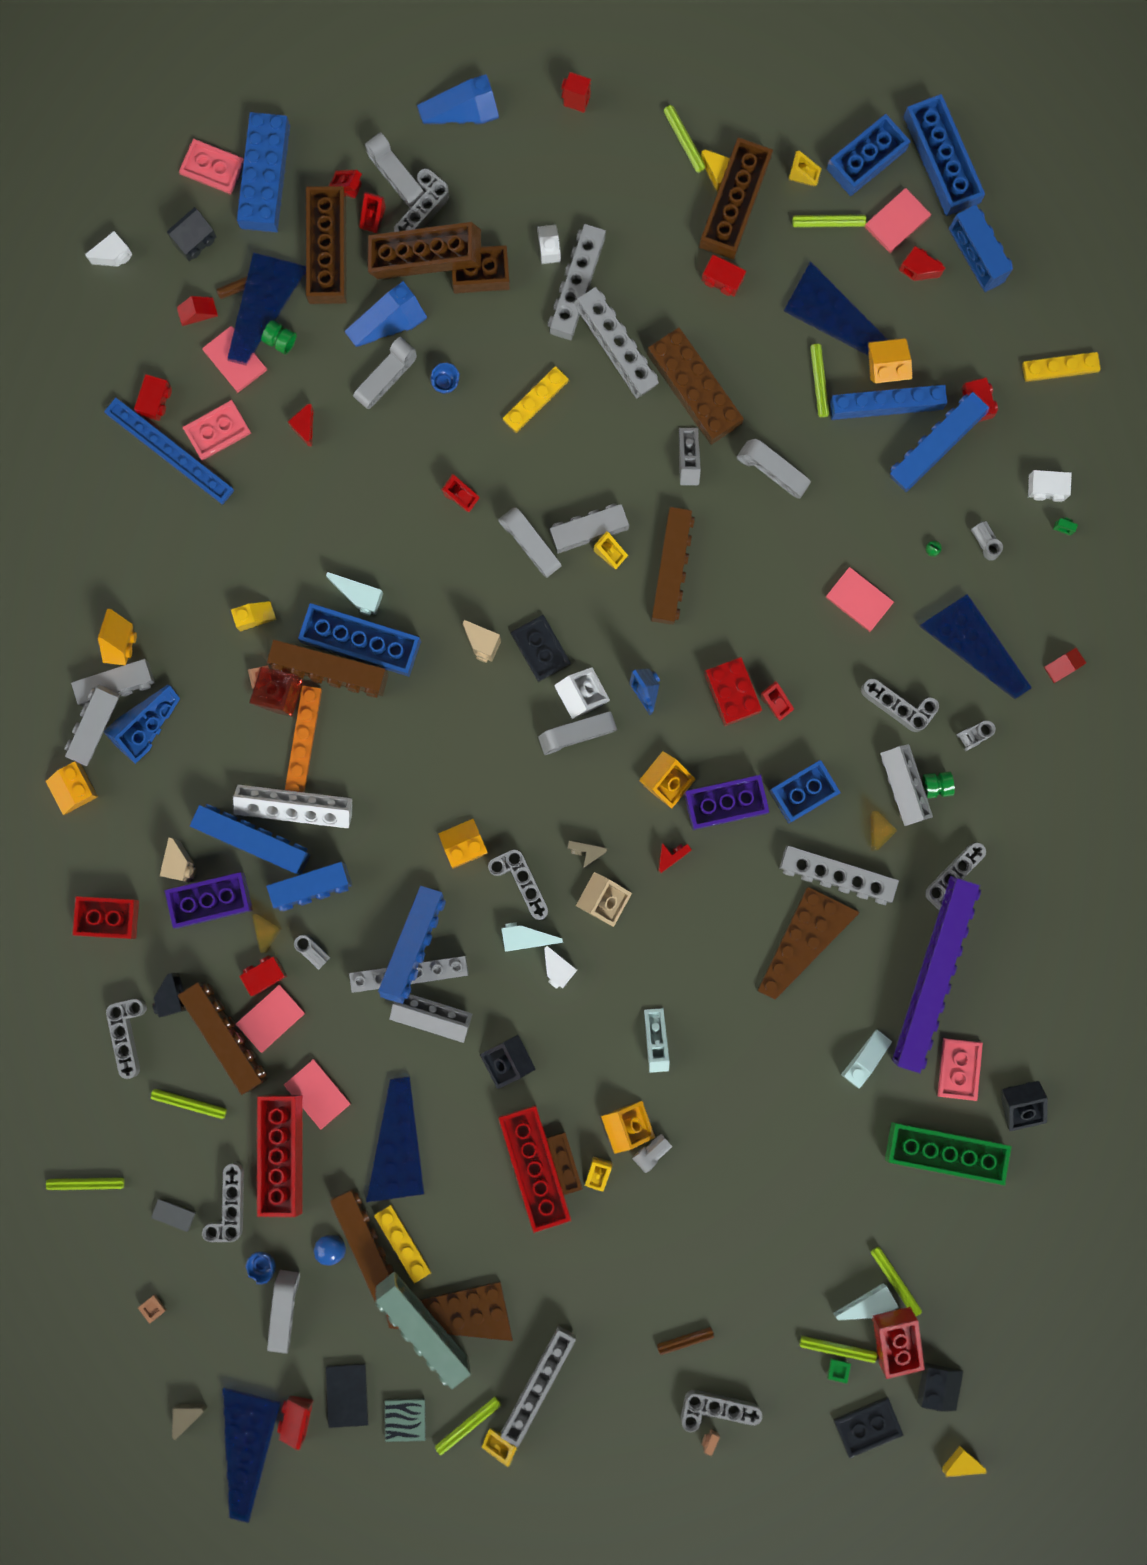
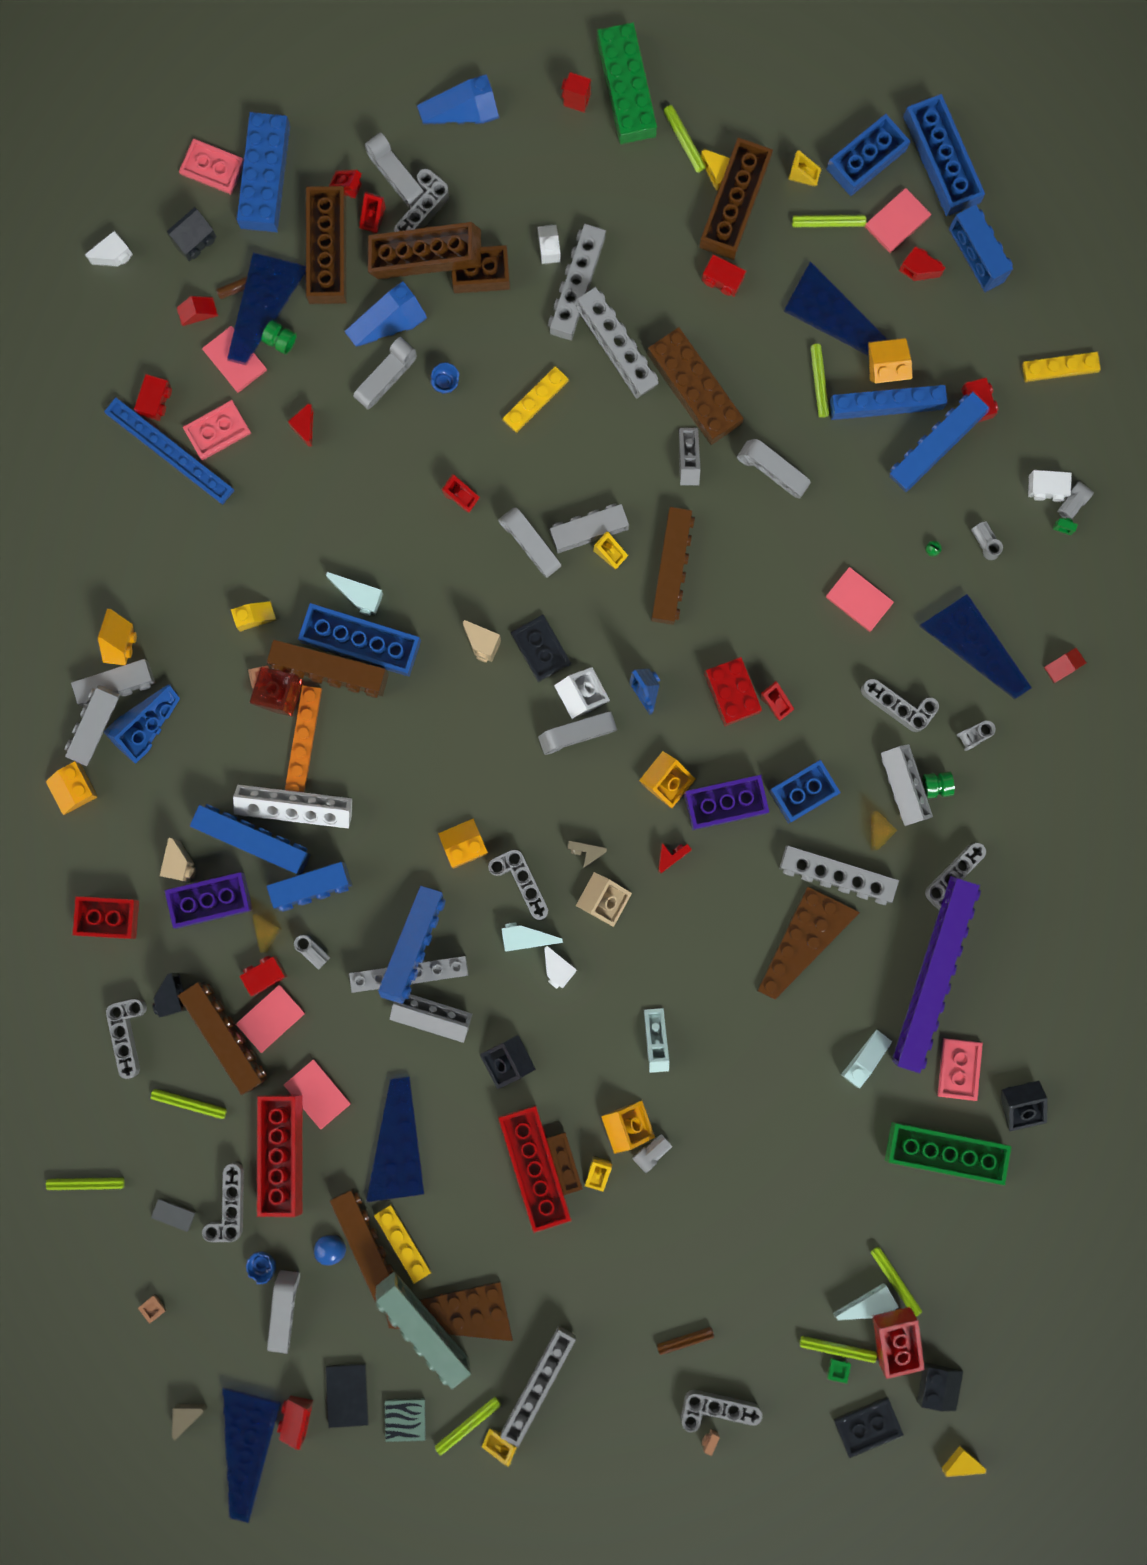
(626, 83): none -> green brick
(1079, 496): none -> light grey piece

